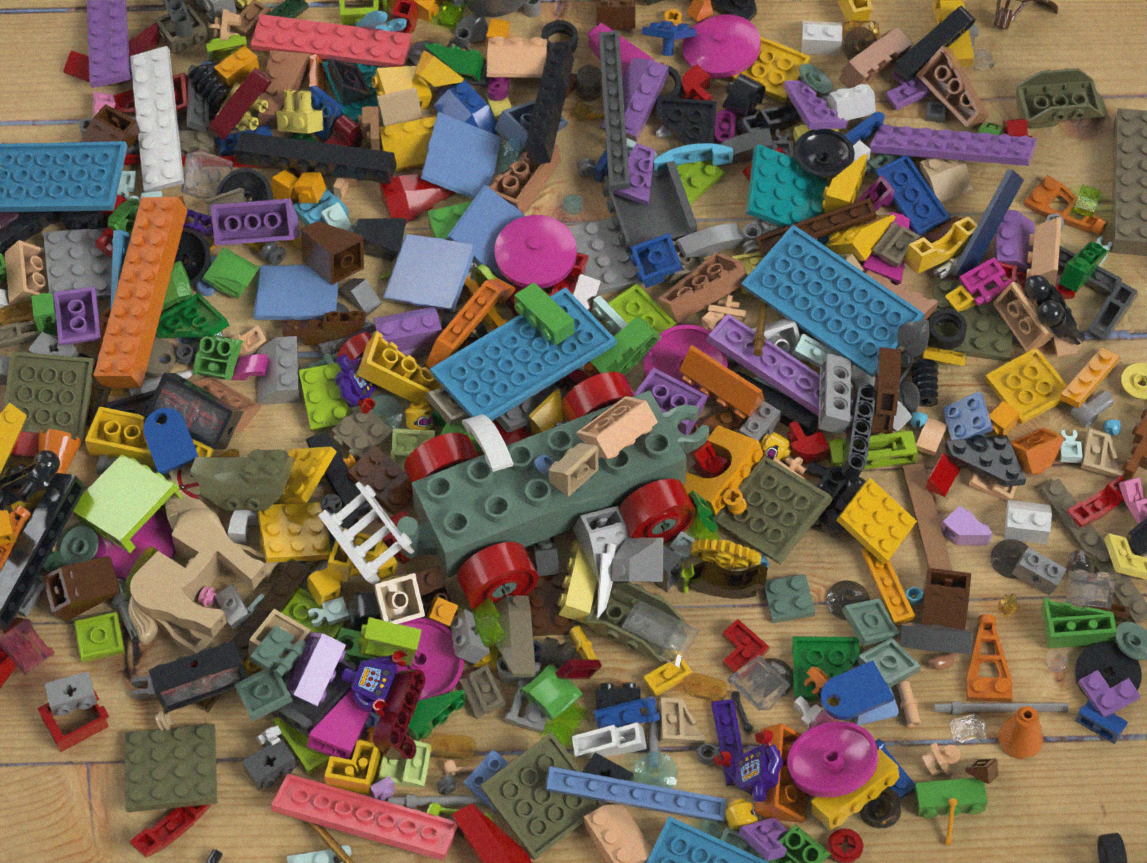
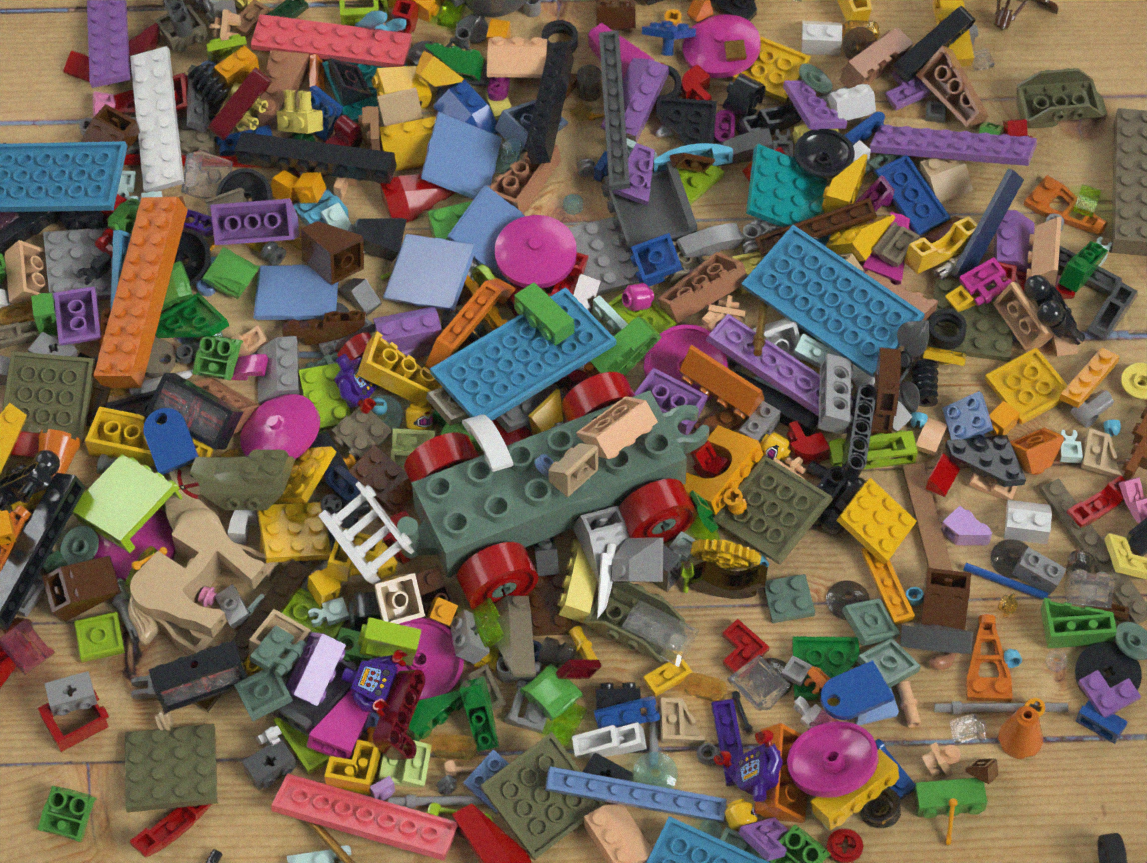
(66, 813): none -> bright green slope
(98, 267): none -> black plate
(136, 565): none -> light orange hinge
(283, 424): none -> dark pink dish
(343, 485): none -> dark blue plate
(380, 410): none -> medium azure hinge
(479, 713): none -> green slope
(637, 297): none -> dark pink head
(691, 162): none -> reddish brown slope
(735, 50): none -> pearl gold tile
(796, 670): none -> light grey plate
(1005, 581): none -> blue bar
(1012, 658): none -> medium azure hinge
(1039, 701): none -> light orange bush

